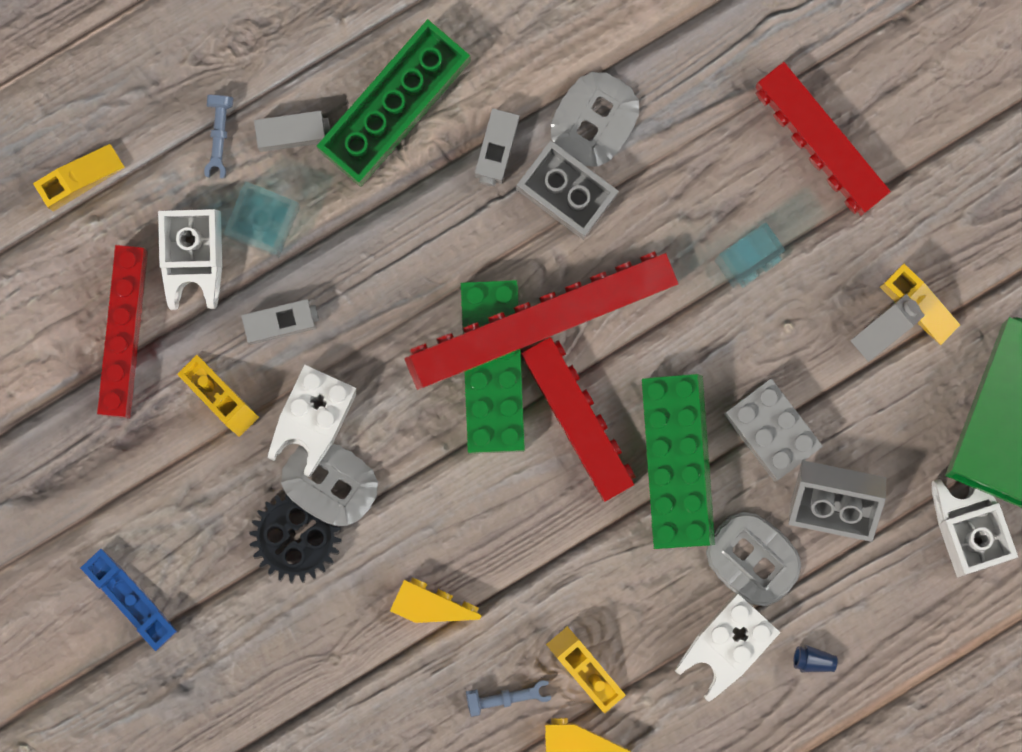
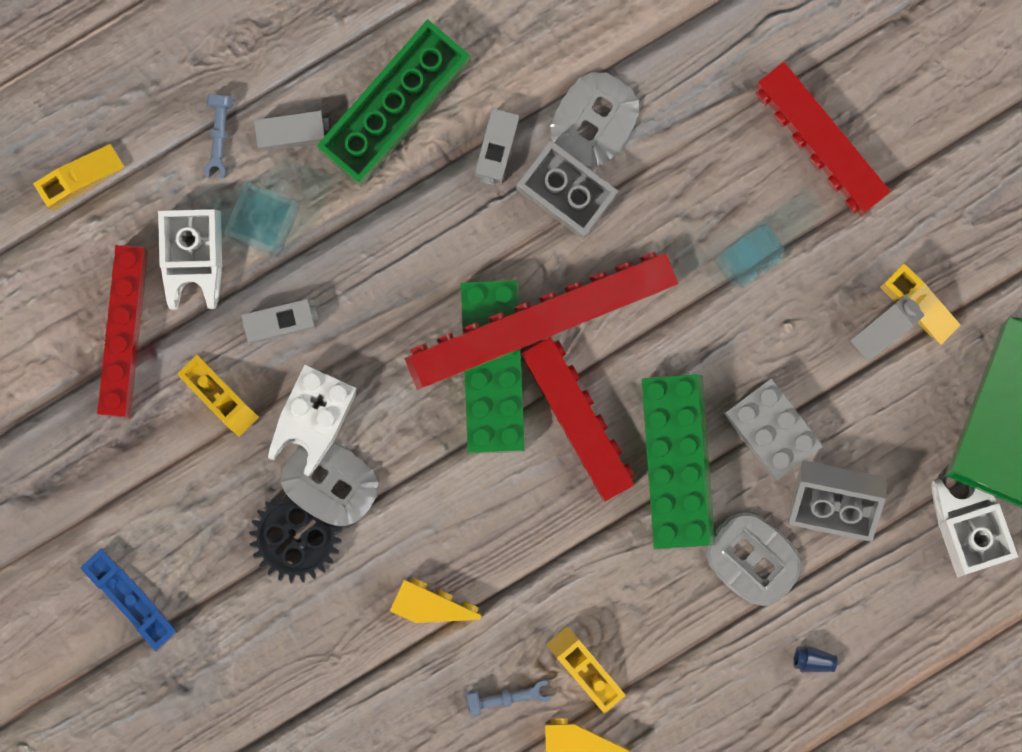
(718, 649): white brick -> none

